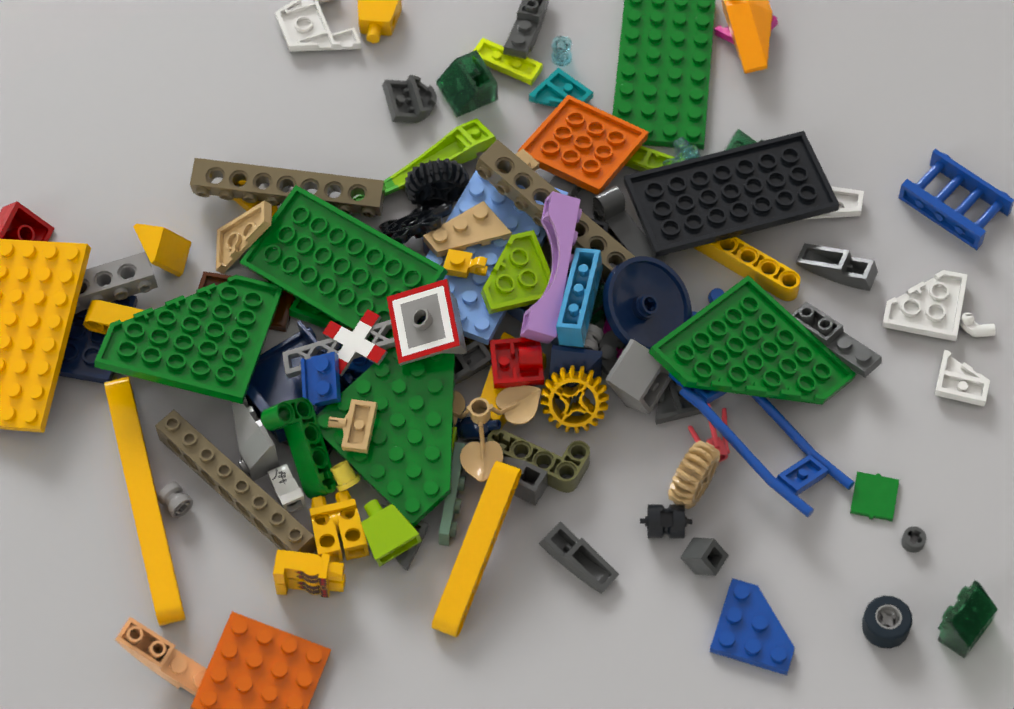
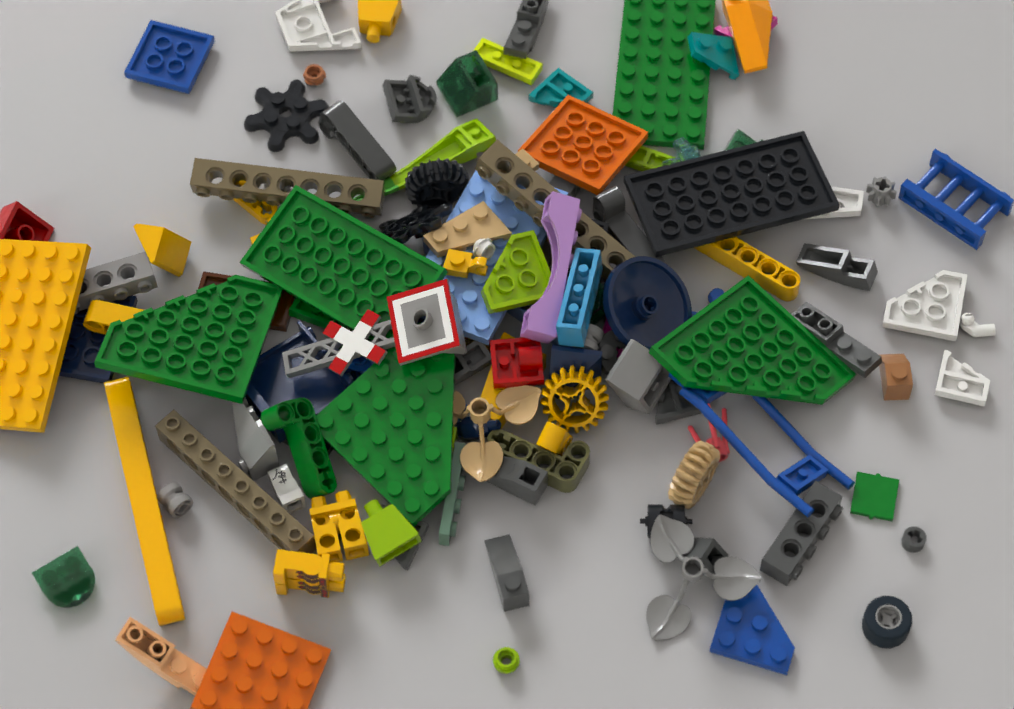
(67, 579): none -> clear green slope
(169, 56): none -> blue plate
(240, 234): tan wing -> none
(285, 127): none -> black plate
(311, 71): none -> nougat plate
(321, 379): blue plate -> none
(344, 475): light yellow piece -> none
(356, 425): tan plate -> none
(357, 140): none -> dark grey beam
(476, 549): yellow beam -> none
(484, 248): none -> white plate
(503, 653): none -> lime plate
(507, 573): none -> dark grey slope
(554, 438): none -> yellow piece
(560, 47): clear light blue bush -> none
(578, 557): dark grey slope -> none
(715, 52): none -> teal wing
(732, 577): none -> light grey plant
(785, 568): none -> dark grey brick
(881, 191): none -> light grey gear
(895, 377): none -> medium nougat slope
(967, 619): clear green slope -> none

